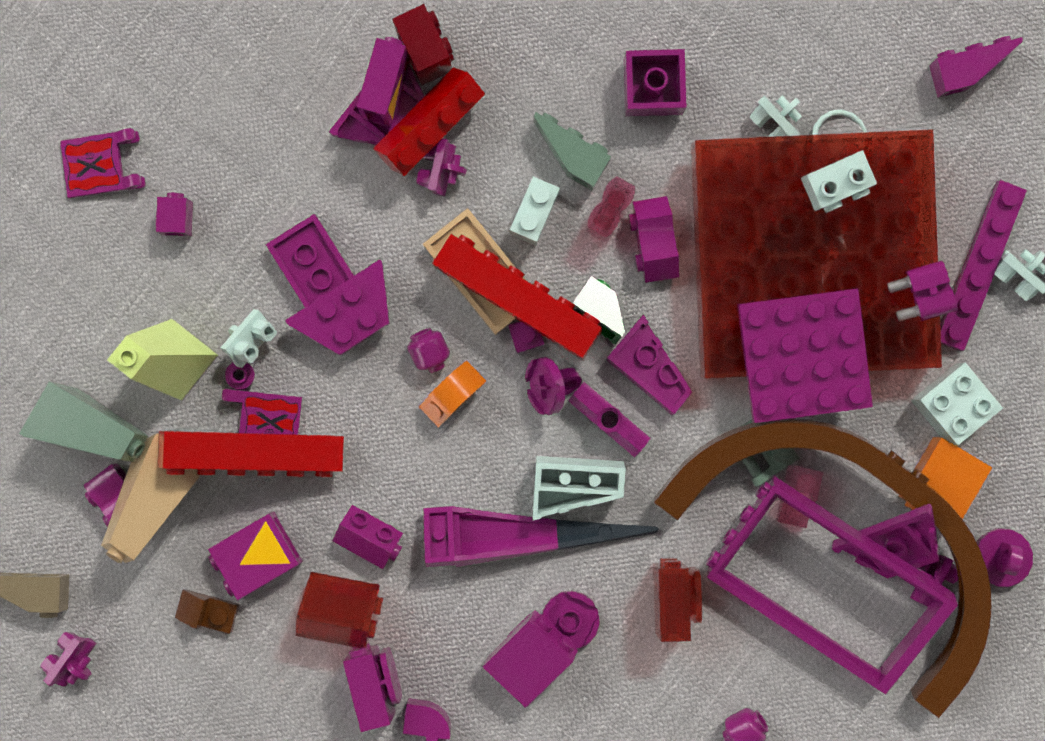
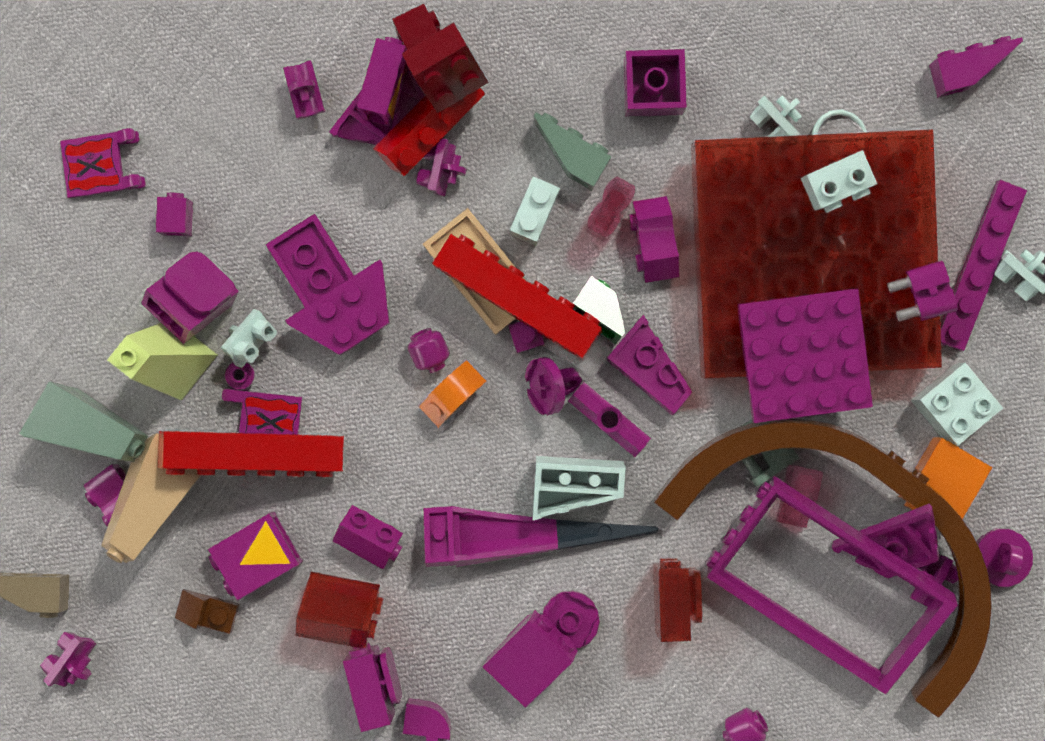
(190, 296): none -> magenta brick
(304, 90): none -> magenta hips
(445, 67): none -> dark red brick

